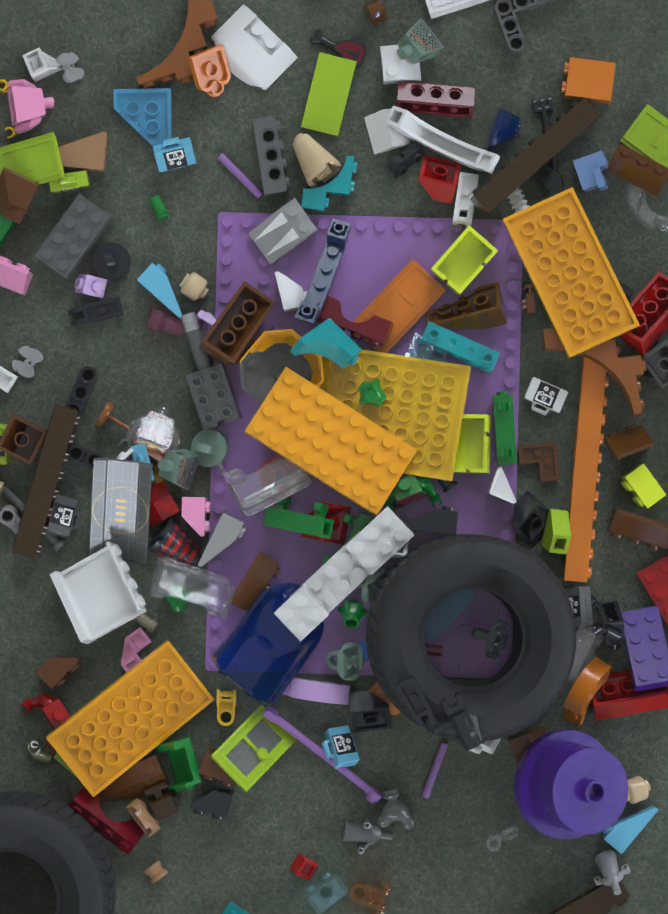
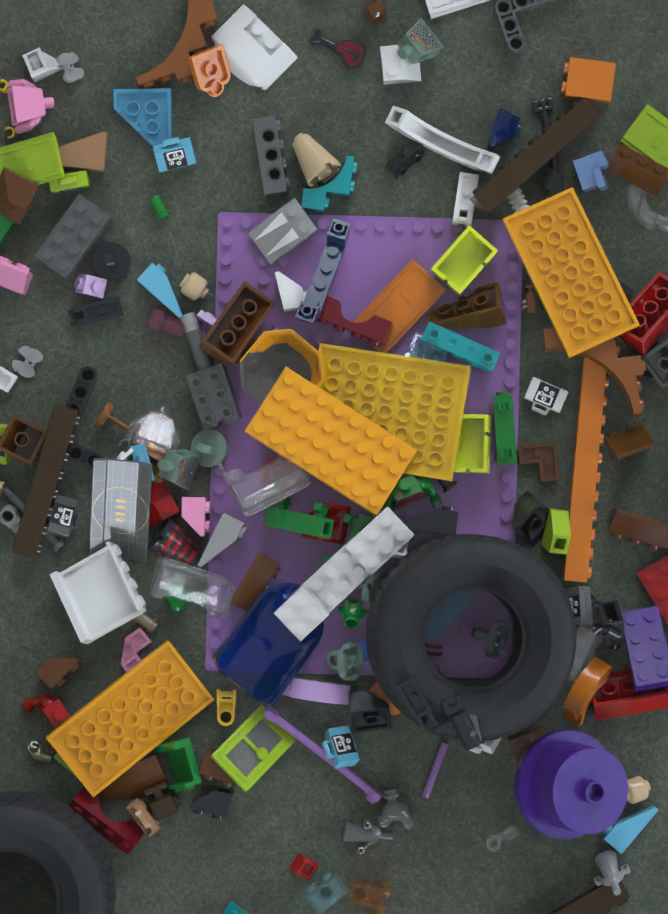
(155, 871): medium nougat wheel -> none
(239, 175): medium lavender bar -> none
(328, 94): lime tile -> none
(329, 342): teal arch -> none
(371, 393): green rock -> none
(382, 135): white slope -> none
(436, 99): dark red brick -> none
(439, 178): red slope -> none
(500, 487): white slope -> none
(642, 486): neon yellow brick -> none

